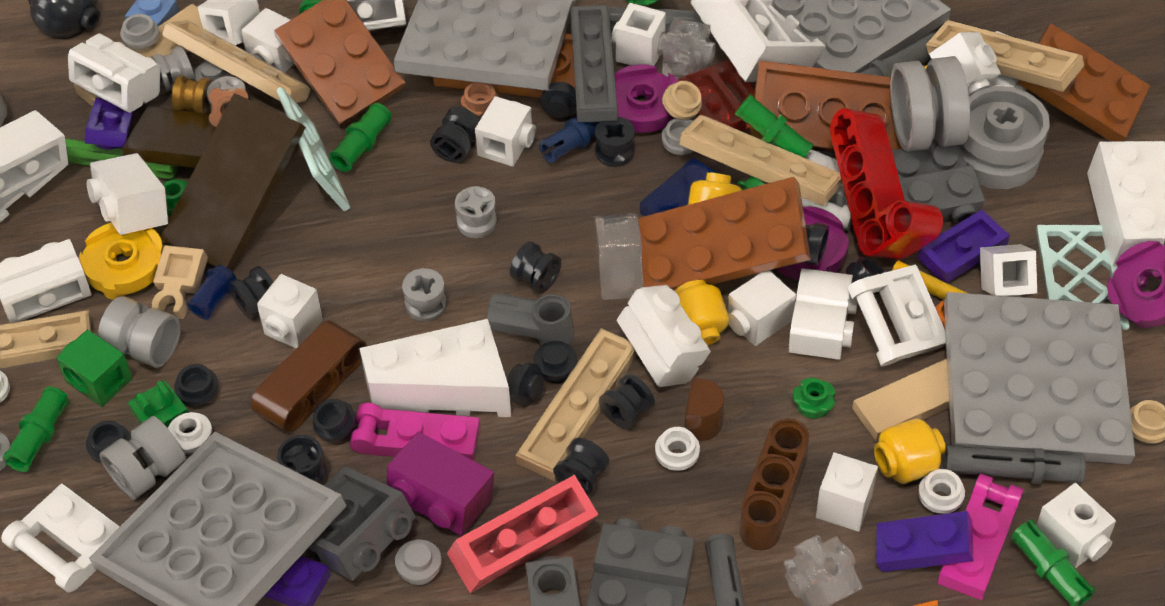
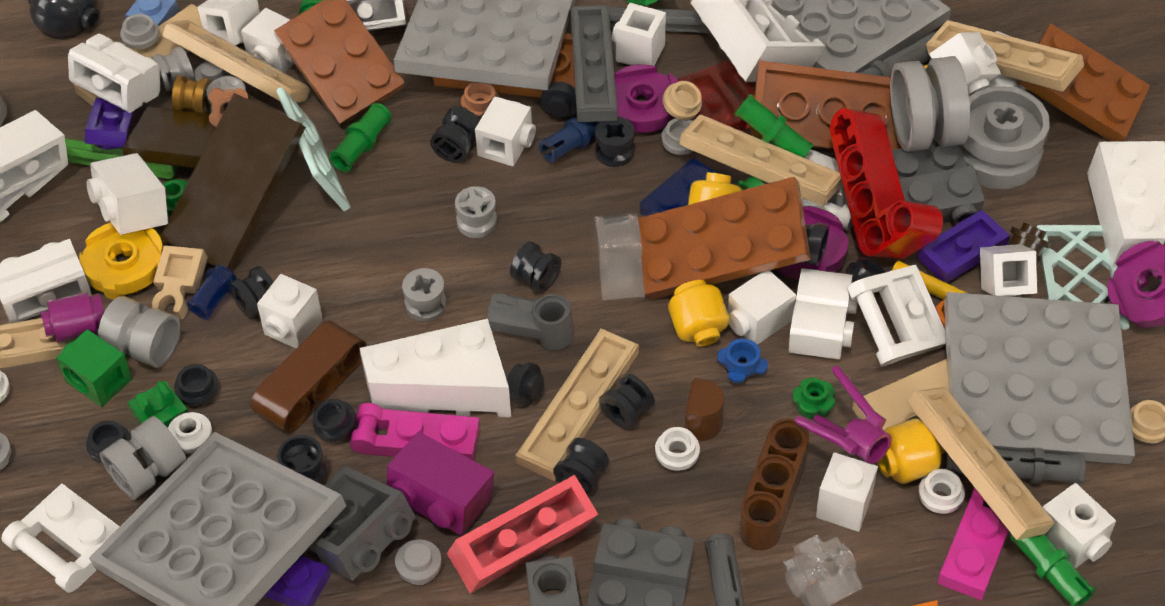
(36, 429): green pin -> none
(72, 316): none -> magenta brick
(555, 361): black plate -> none
(663, 335): white brick -> none
(686, 48): clear brick -> none
(742, 350): none -> blue plate
(860, 436): none -> magenta plant
(924, 541): dark purple plate -> none
(981, 463): none -> tan tile
(1029, 237): none -> dark brown plate

